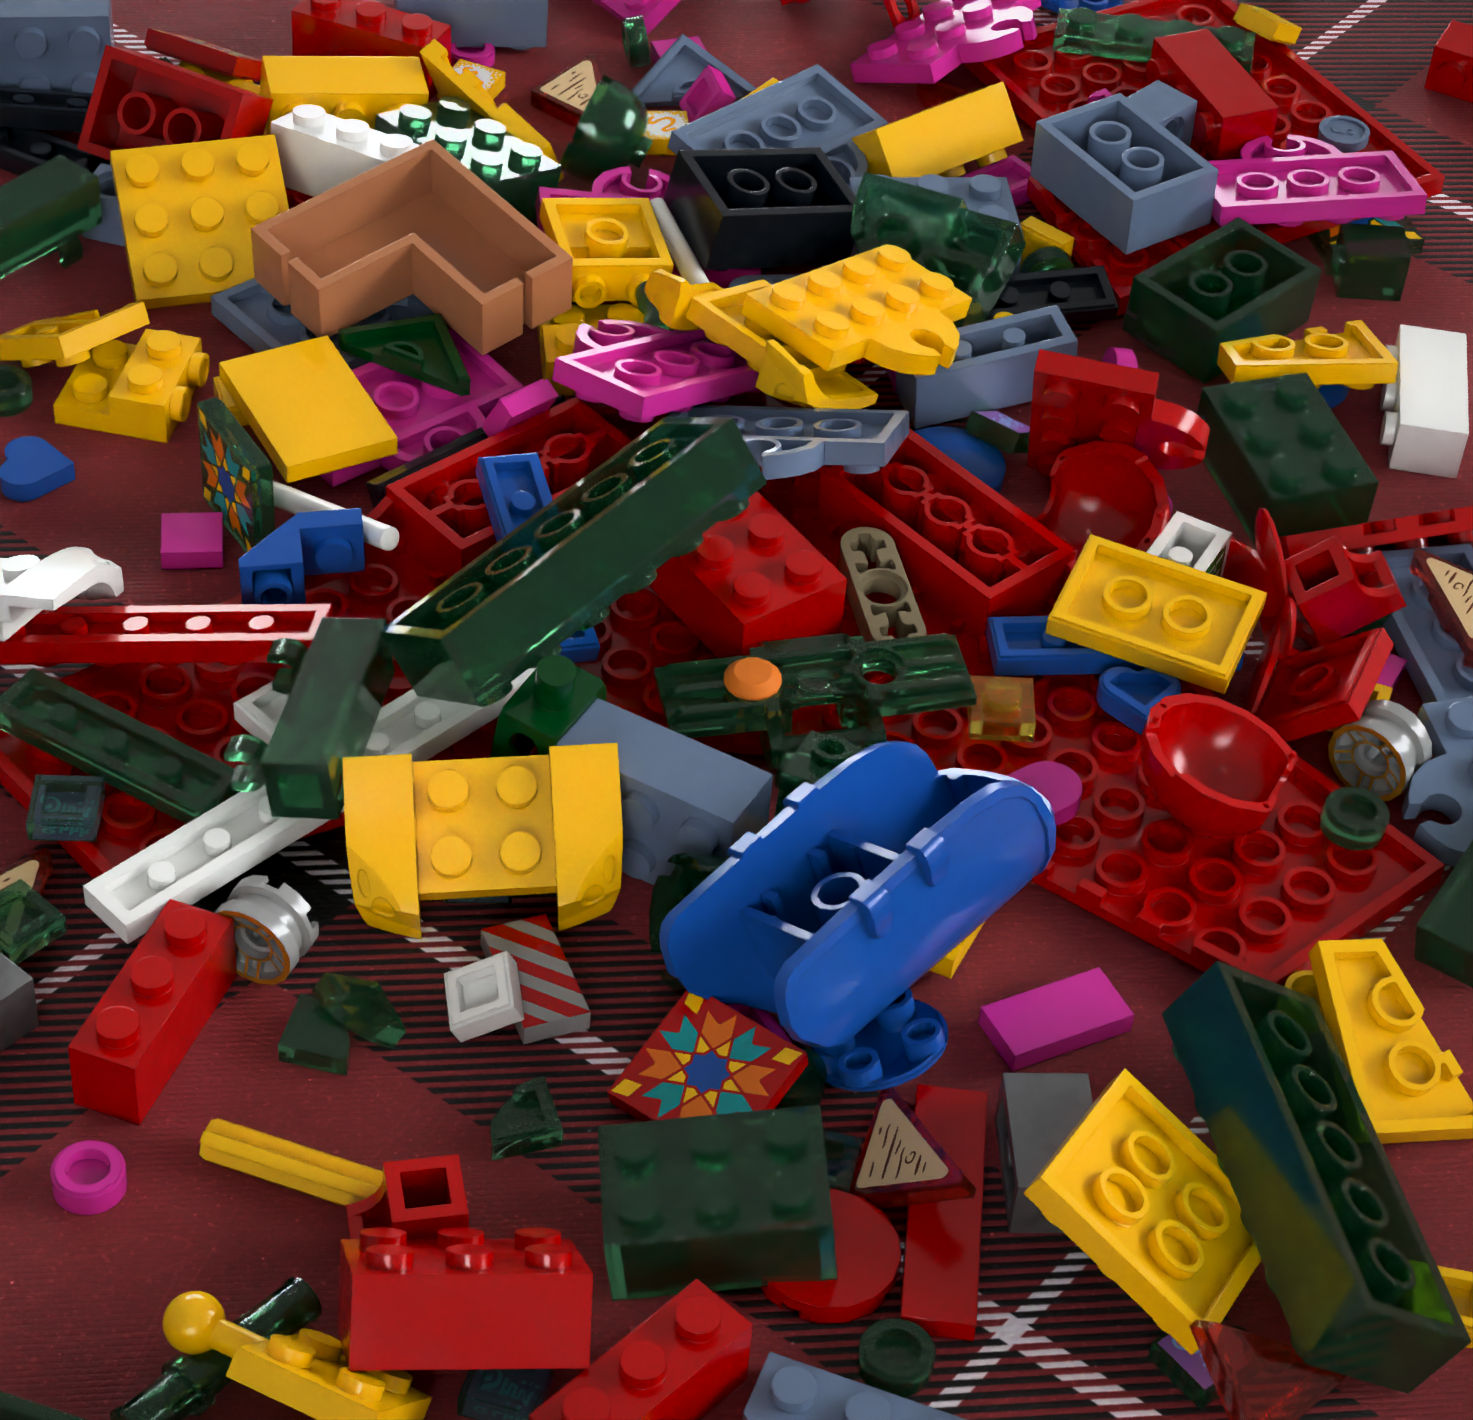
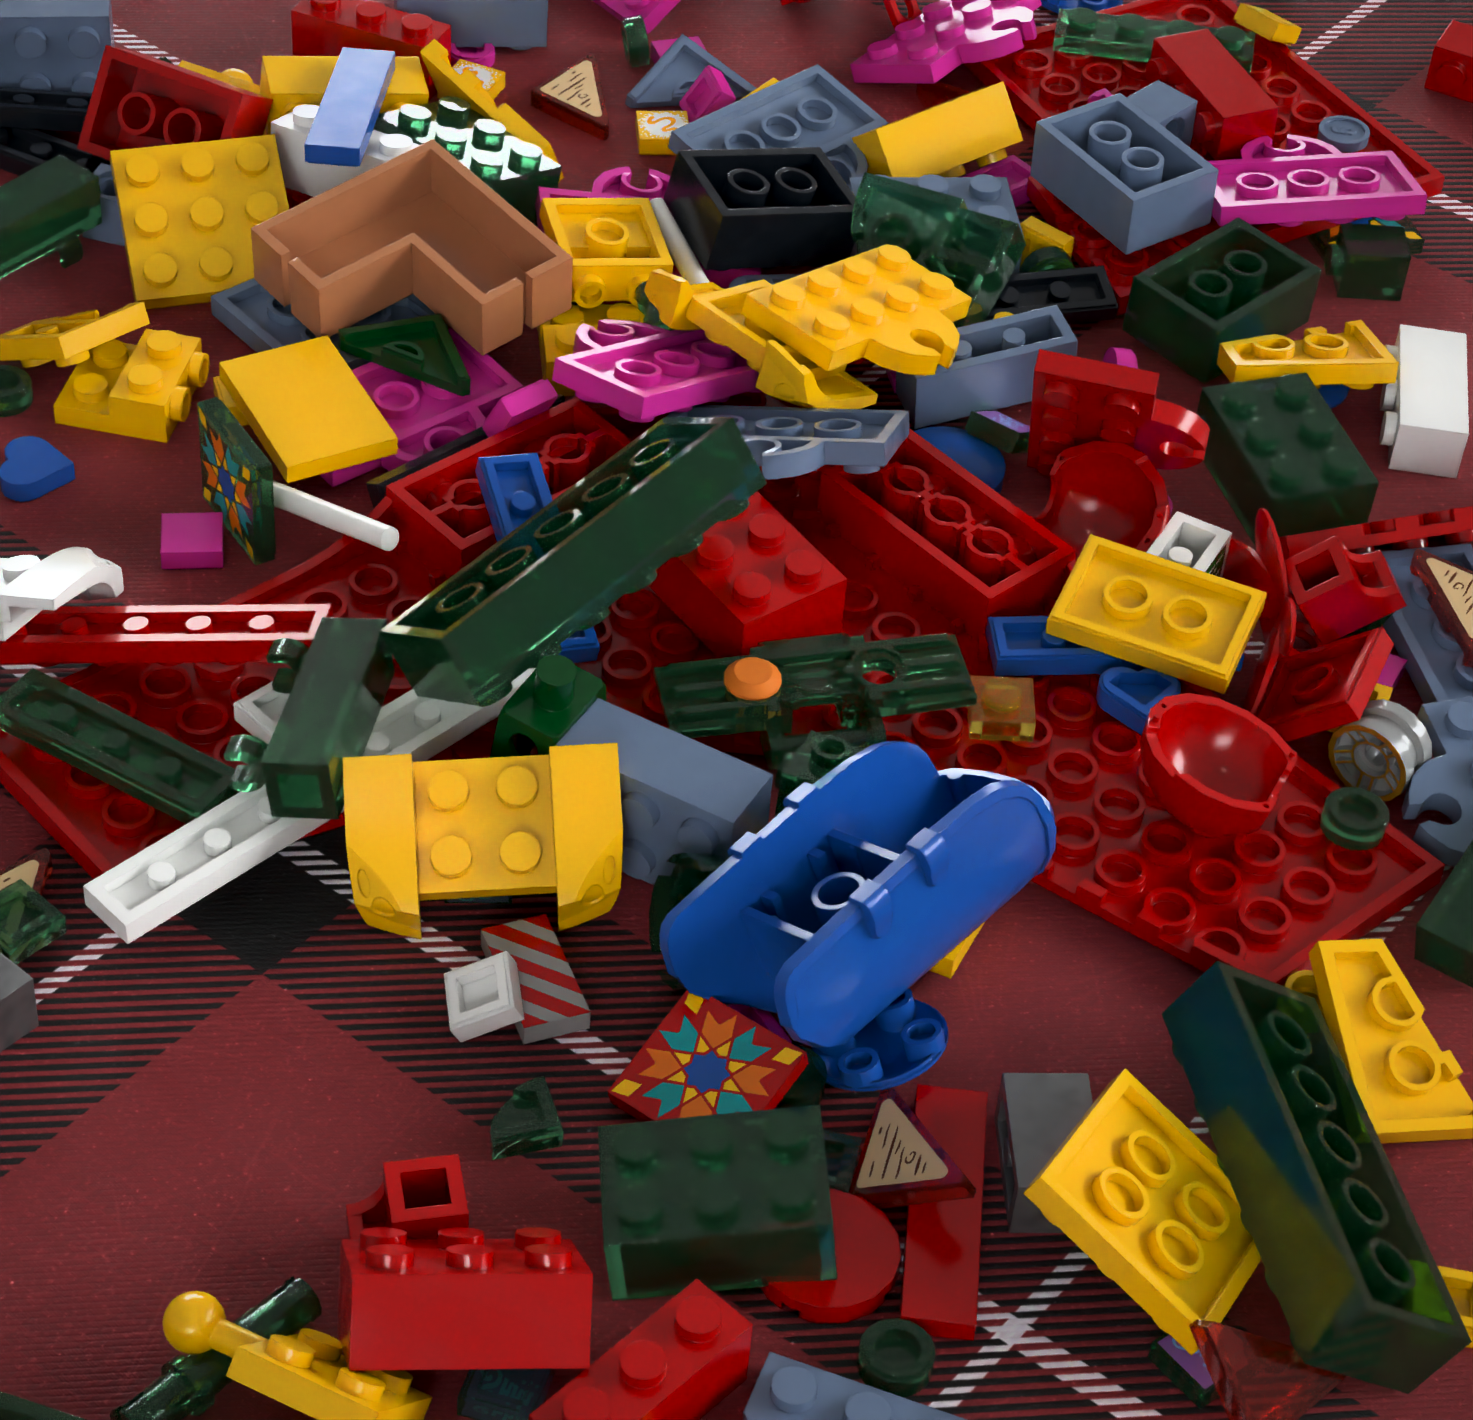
(65, 808): tile -> none
(88, 1177): dark pink tile -> none
(153, 1012): red brick -> none
(204, 54): red tile -> none
(268, 929): light grey wheel -> none
(287, 1163): yellow axle -> none
(302, 547): blue slope -> none
(315, 1038): clear green tile -> none
(350, 107): none -> tile
(360, 1007): clear green tile -> none
(608, 132): clear green cylinder -> none
(886, 577): dark tan beam -> none
(1055, 1019): dark pink tile -> none
(1057, 784): dark pink tile -> none

